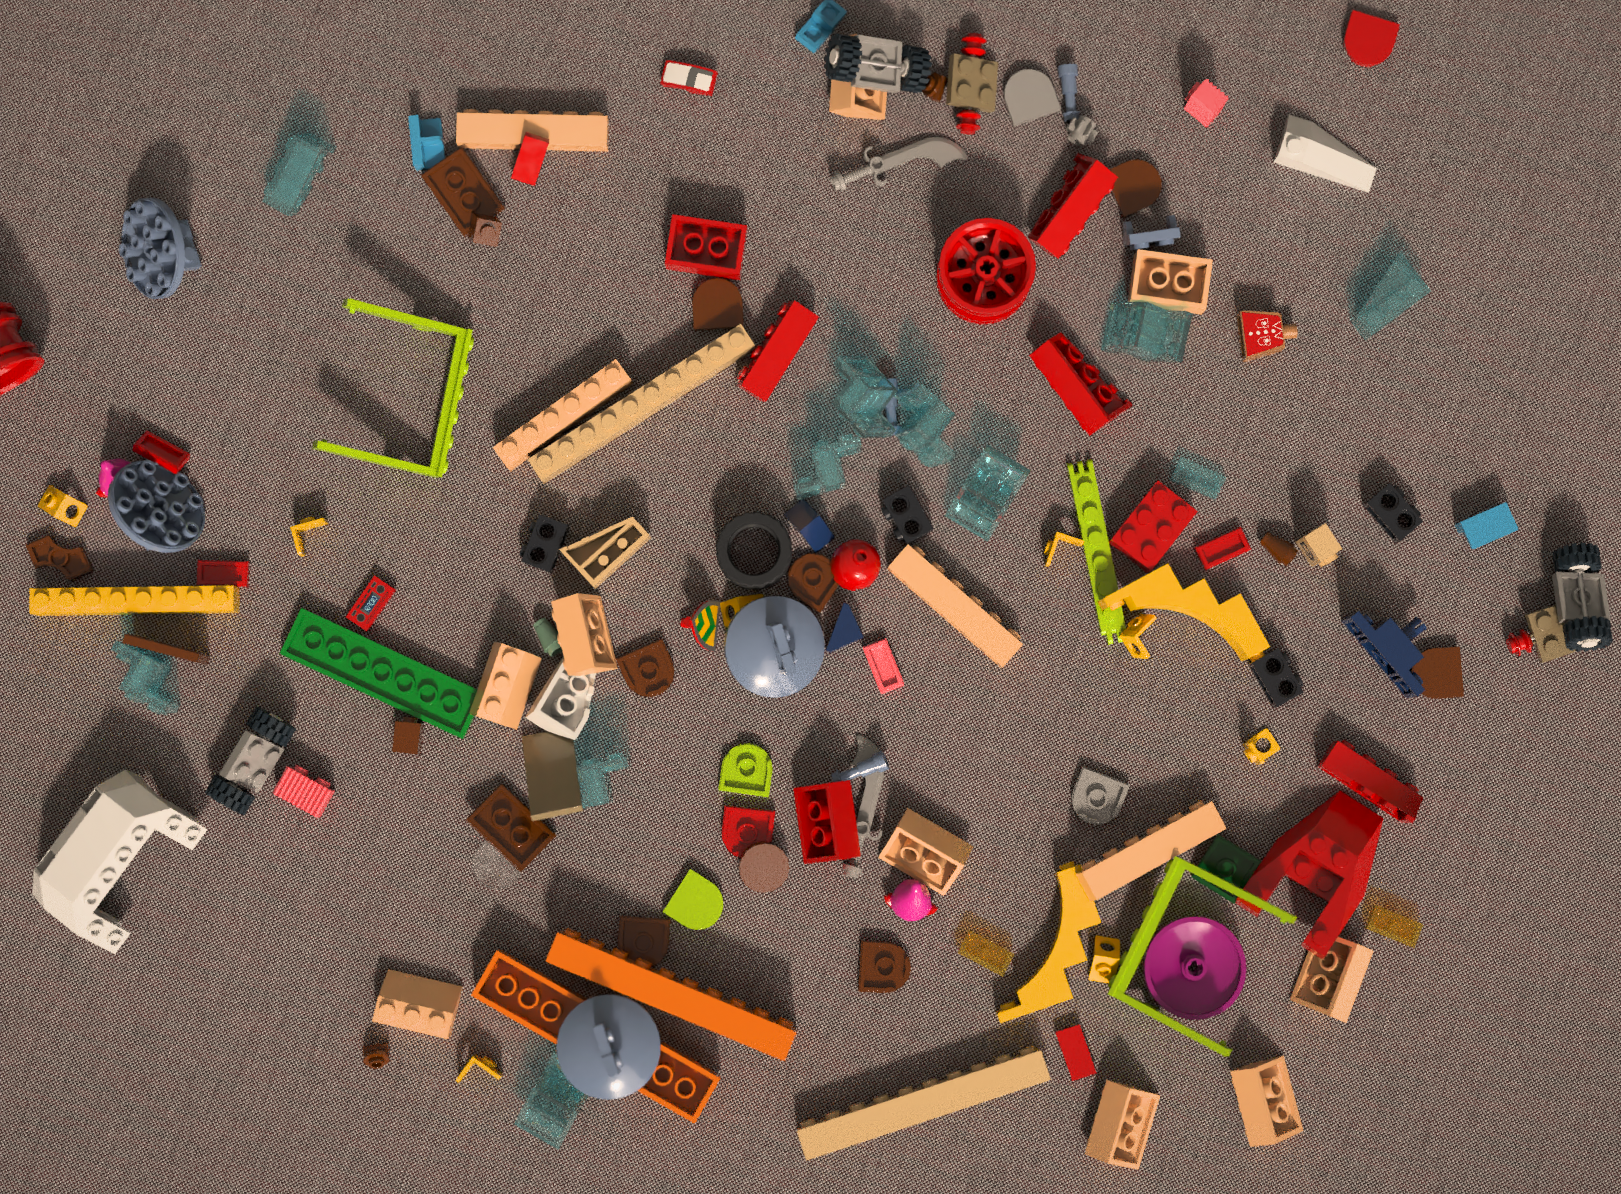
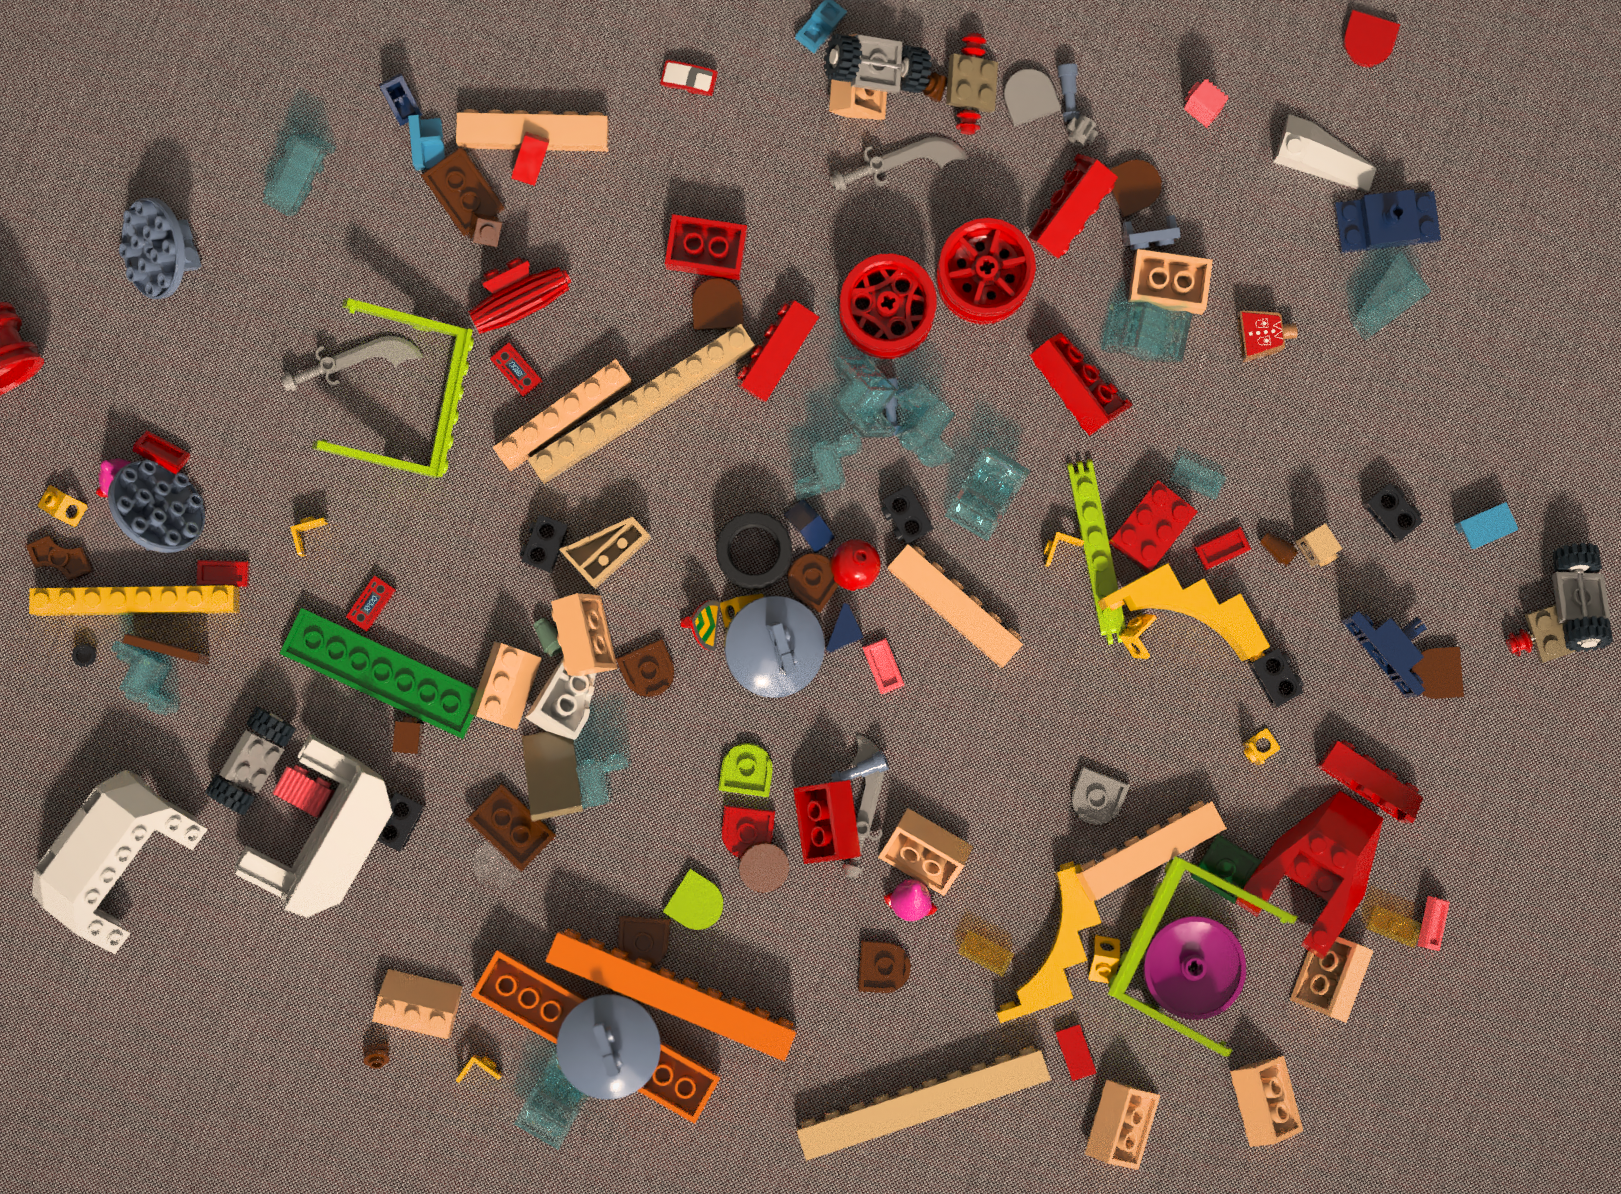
(84, 655): none -> black piece
(336, 843): none -> white wedge
(388, 347): none -> light grey sword
(400, 99): none -> dark blue slope
(404, 825): none -> black brick
(516, 294): none -> red plate
(516, 369): none -> red tile
(880, 317): none -> red wheel
(1387, 221): none -> dark blue brick
(1433, 923): none -> coral tile

